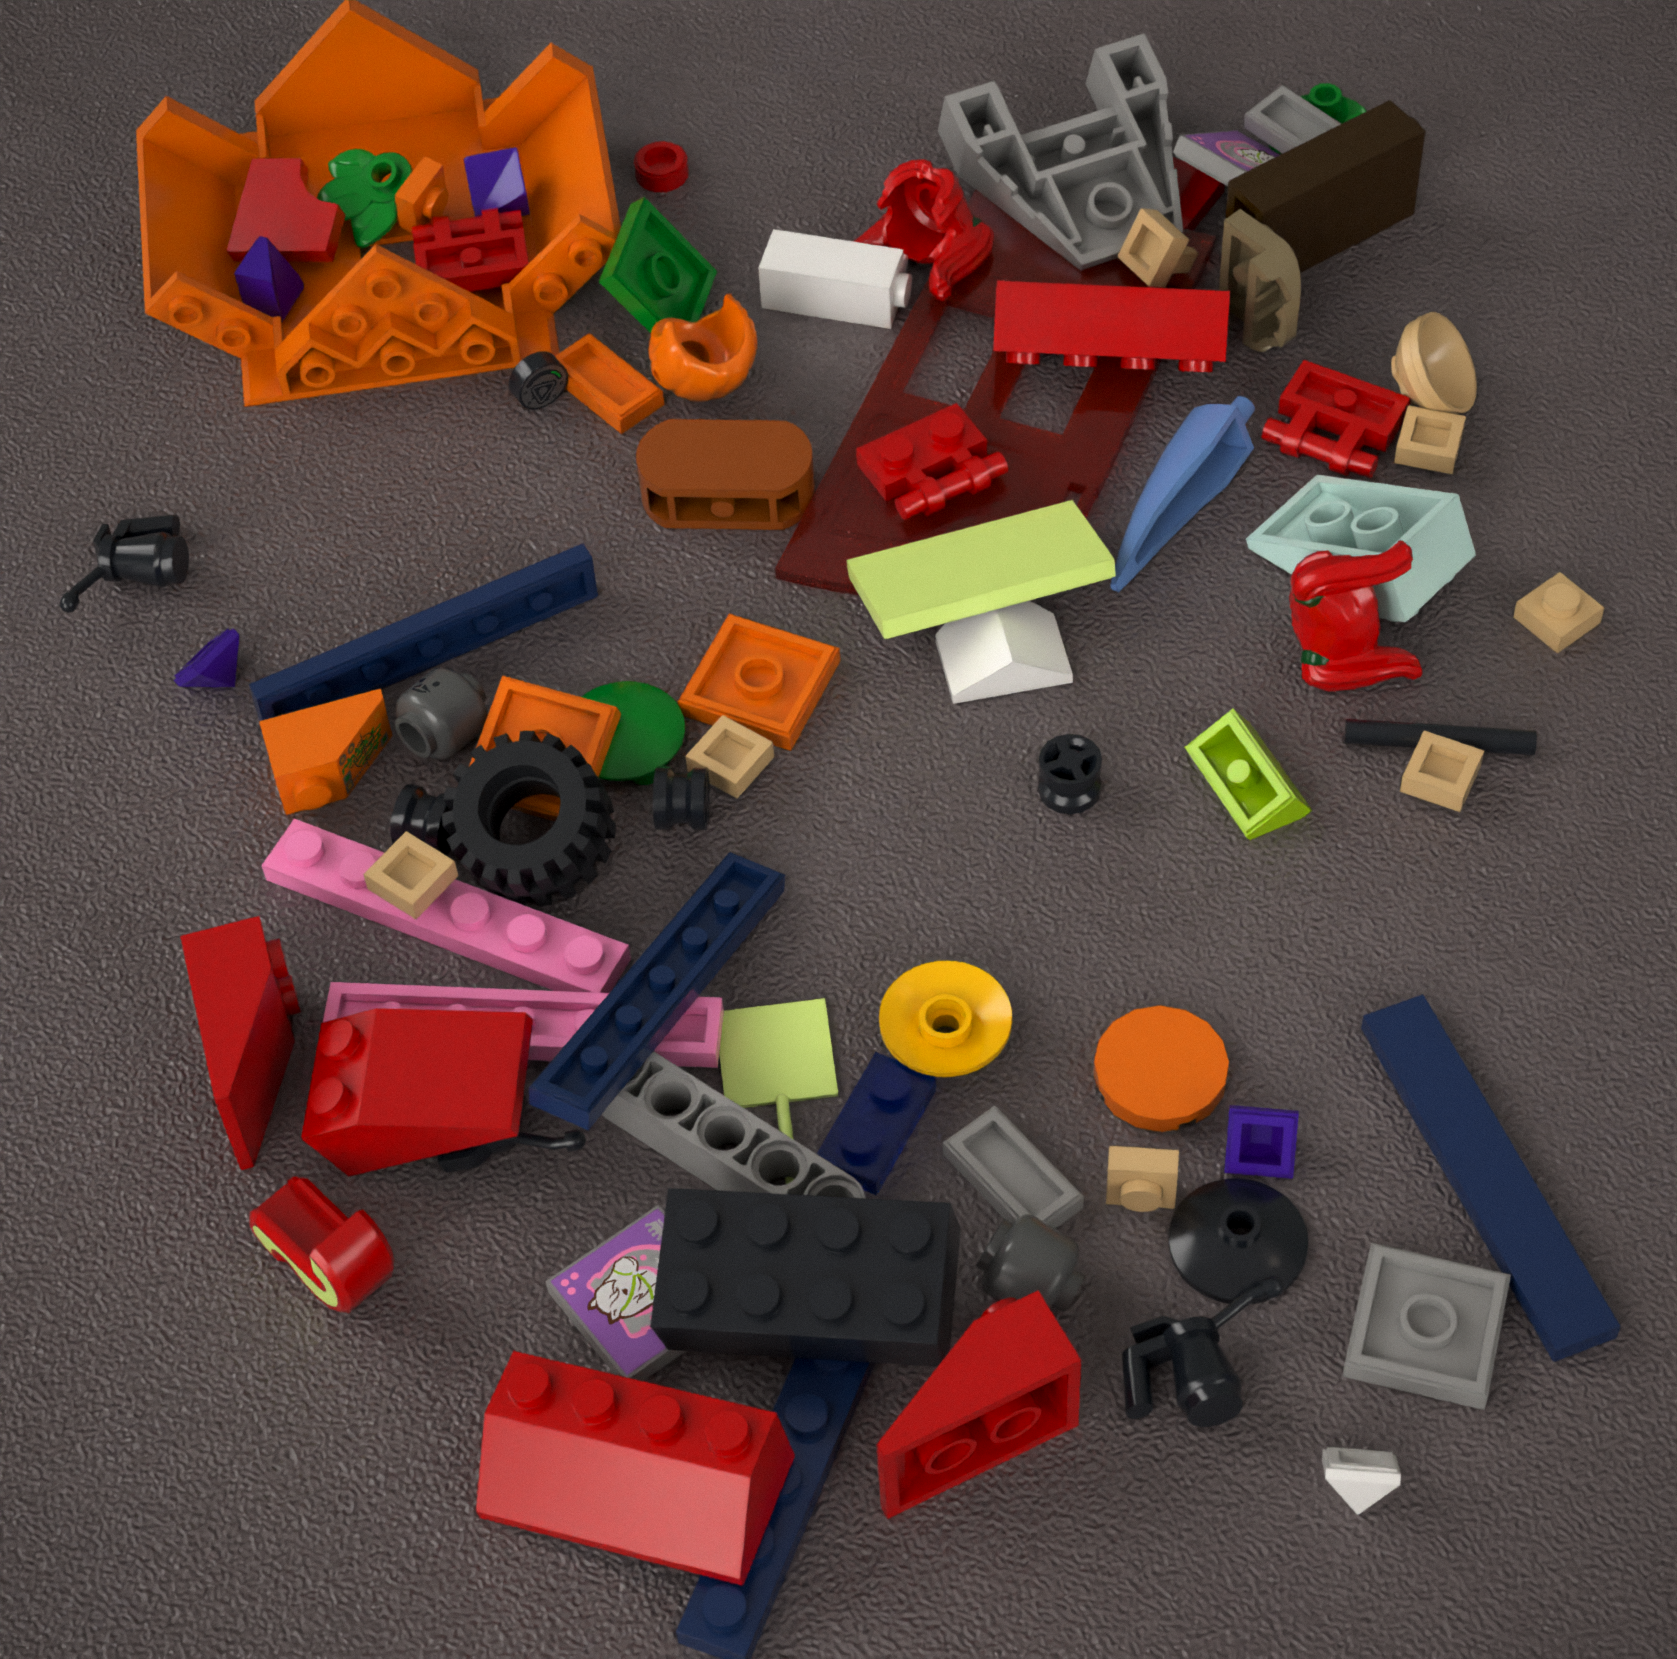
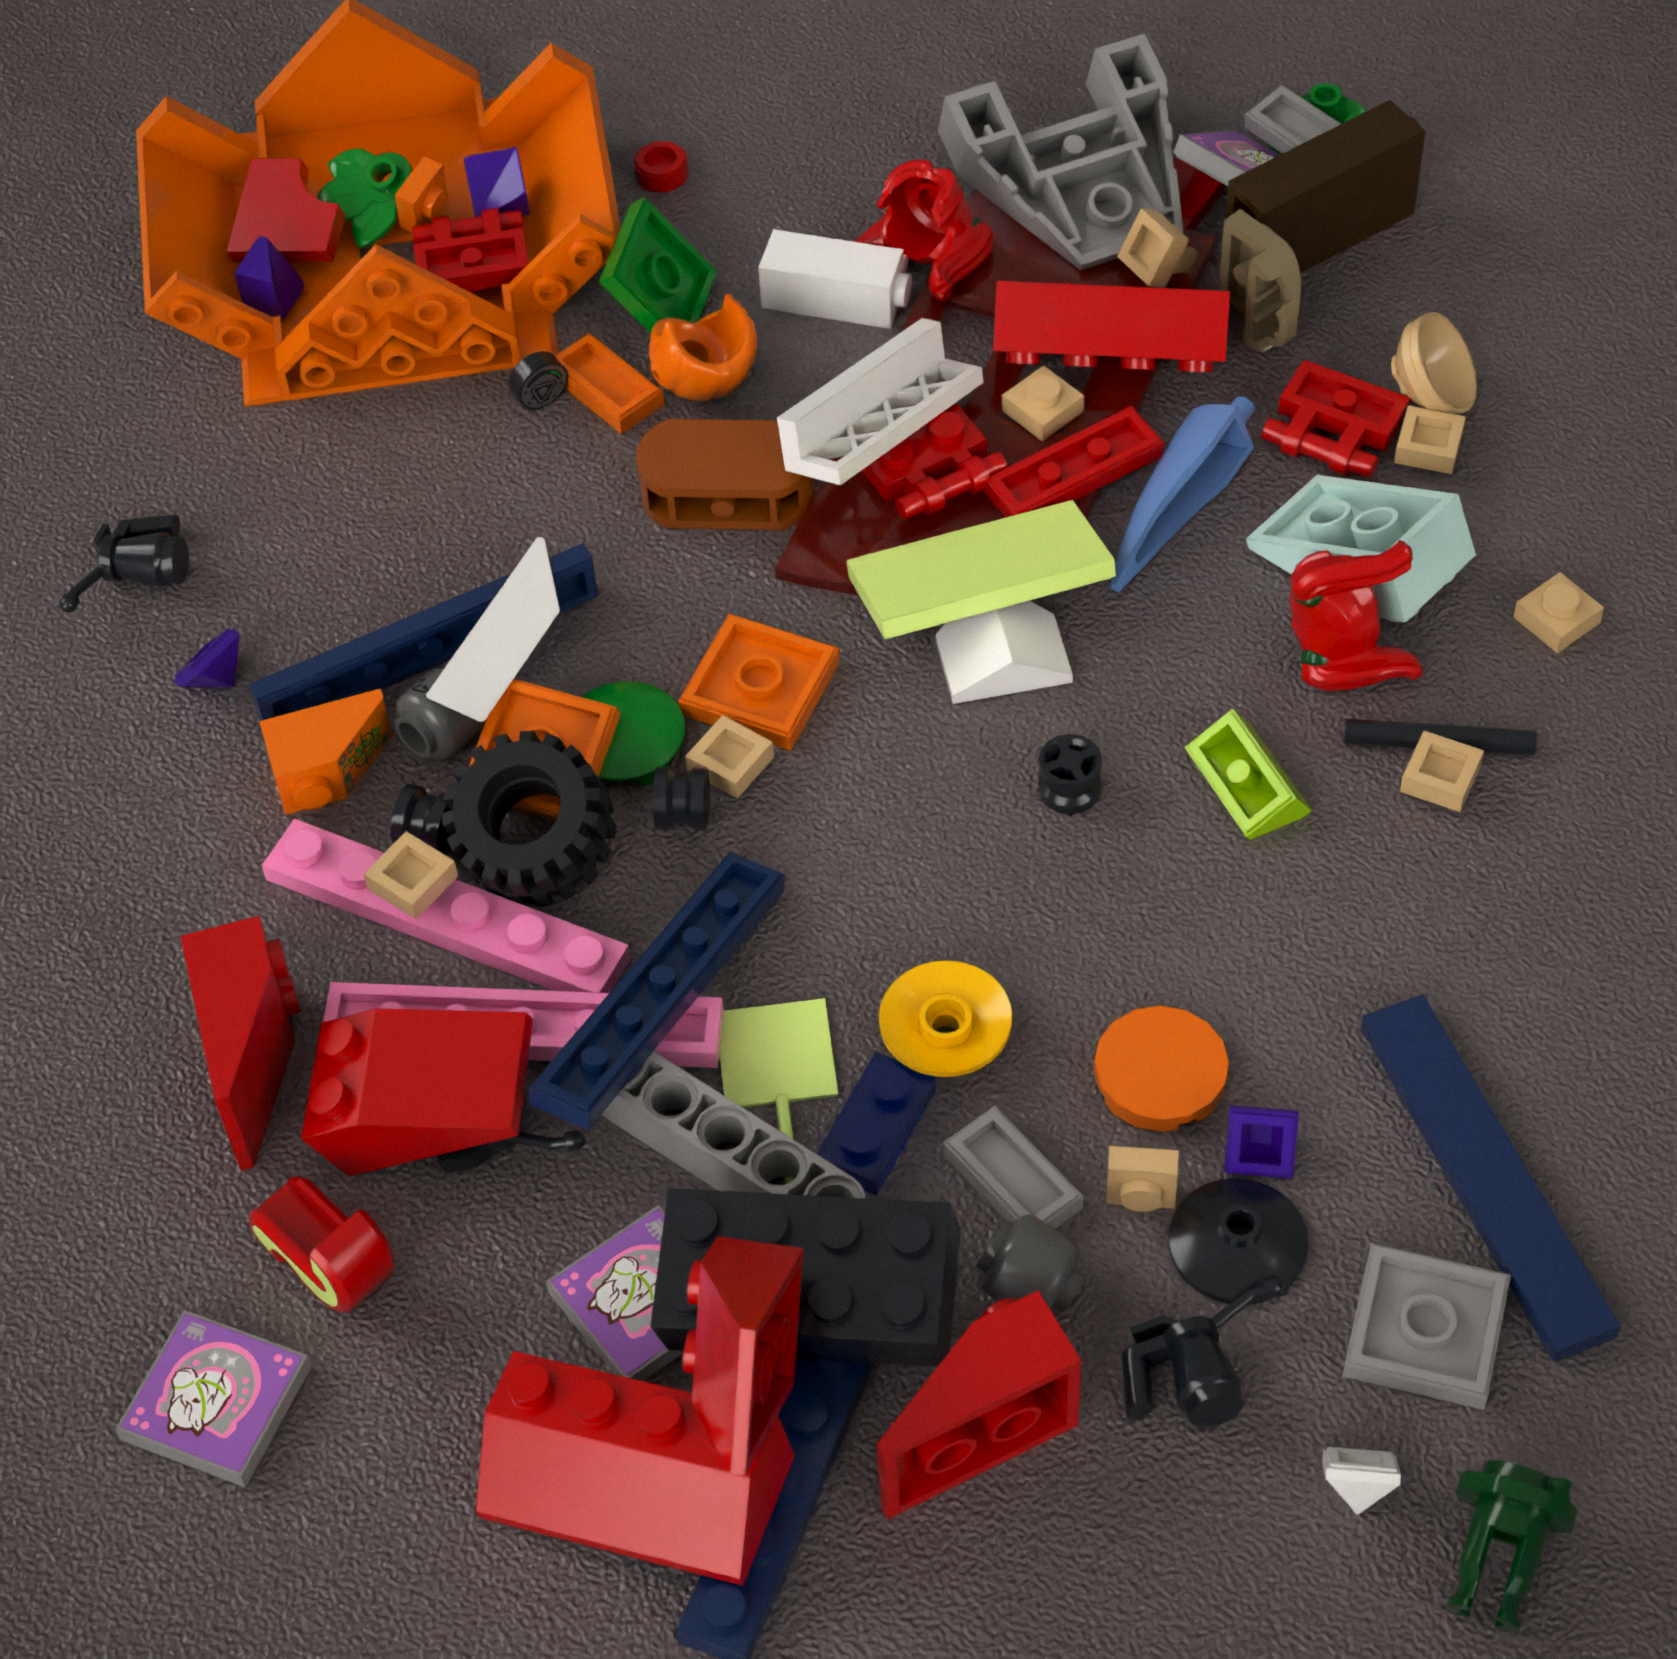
(214, 1398): none -> tile
(500, 639): none -> white sticker
(743, 1342): none -> red slope
(870, 400): none -> white fence
(1042, 403): none -> tan plate
(1076, 464): none -> red tile
(1517, 1510): none -> dark green piece

